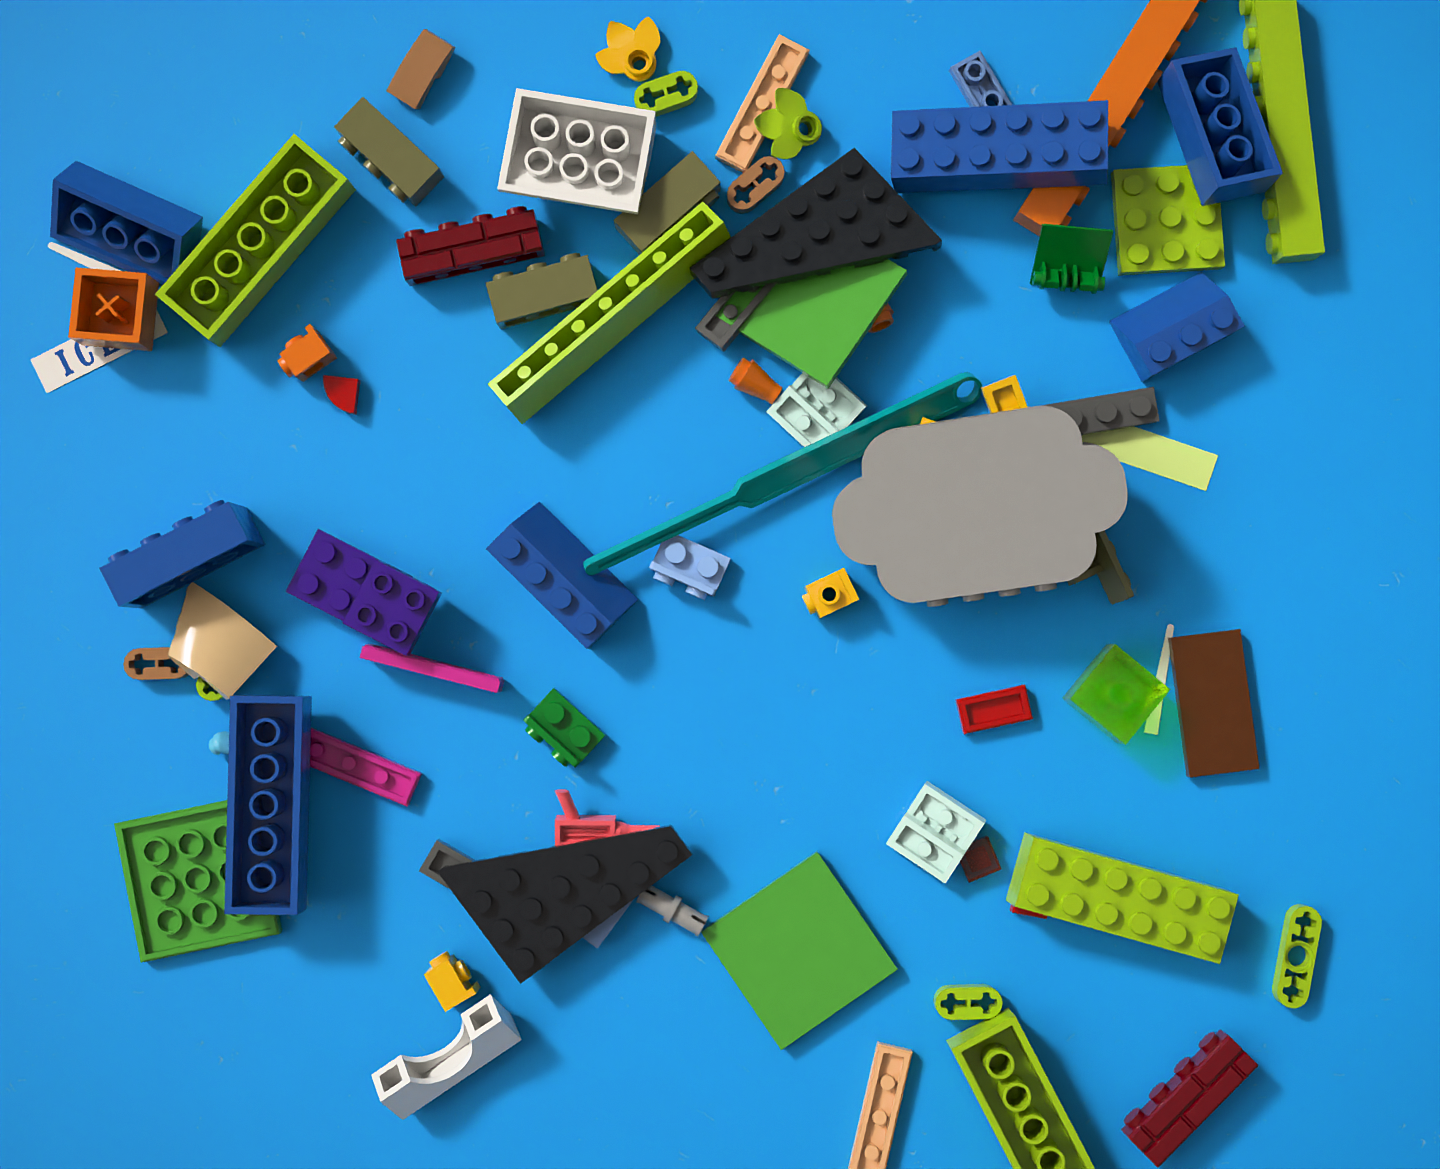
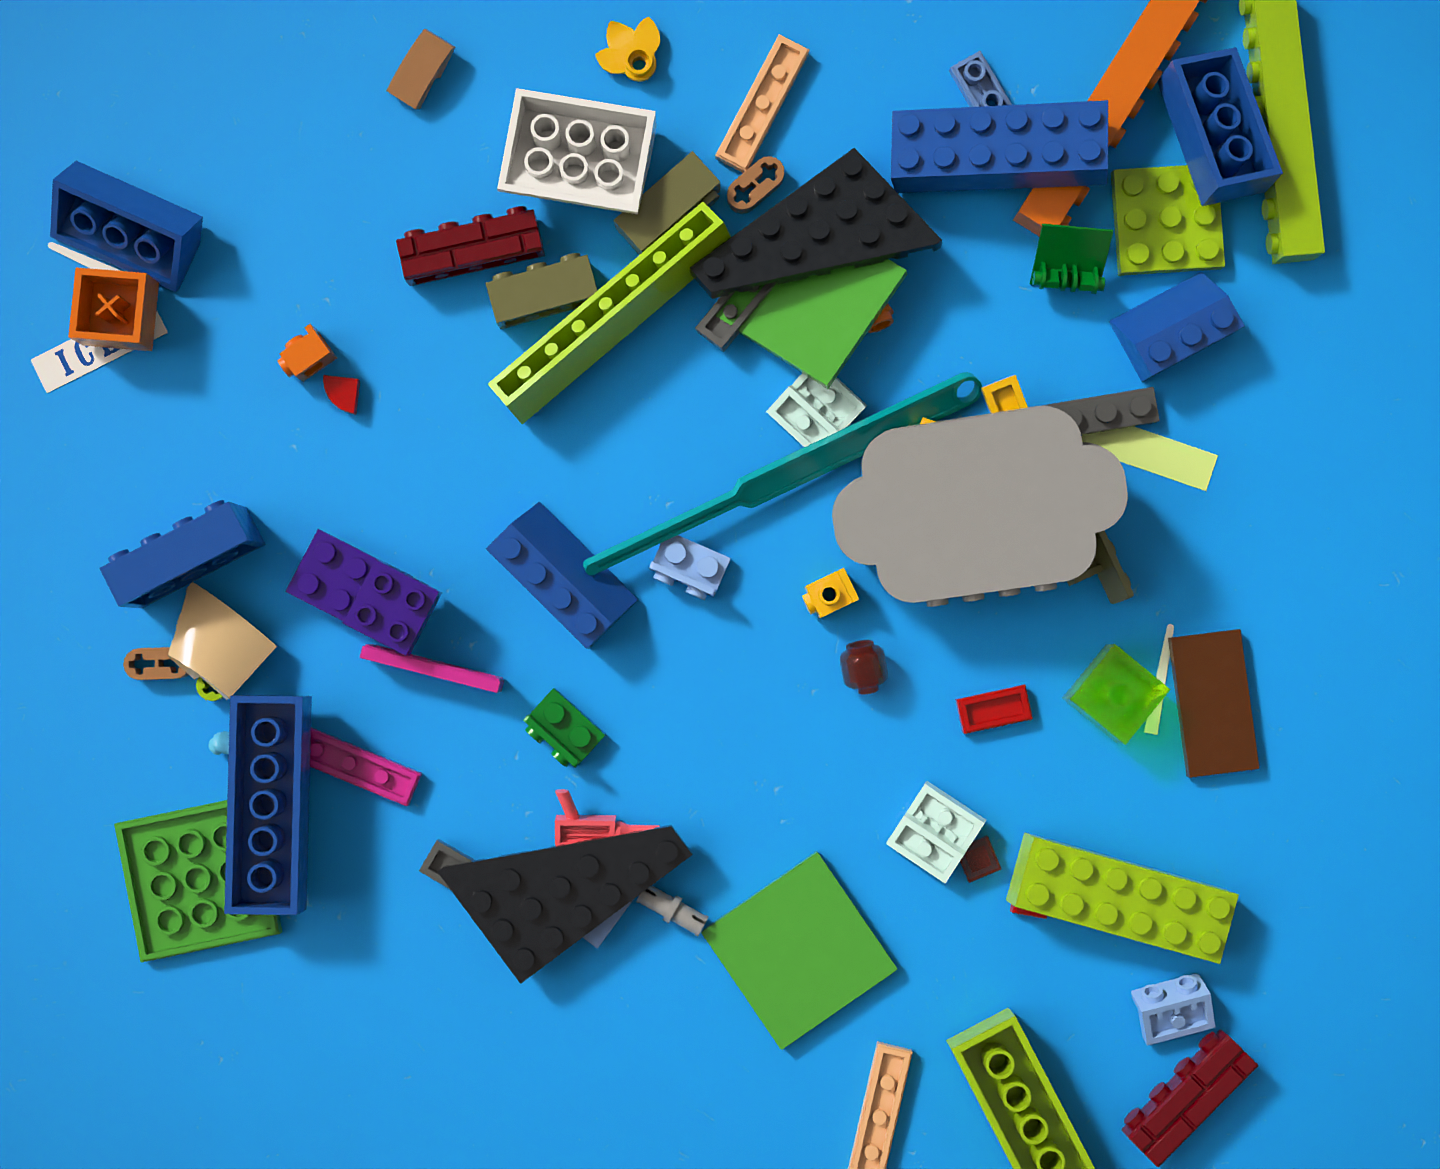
(256, 241): lime brick -> none
(388, 153): olive brick -> none
(414, 1081): white arch -> none
(450, 980): yellow brick -> none
(663, 86): lime beam -> none
(753, 380): orange cone -> none
(783, 124): lime plate -> none
(863, 666): none -> clear red head
(967, 992): lime beam -> none
(1174, 1008): none -> light blue bracket
(1283, 979): lime beam -> none

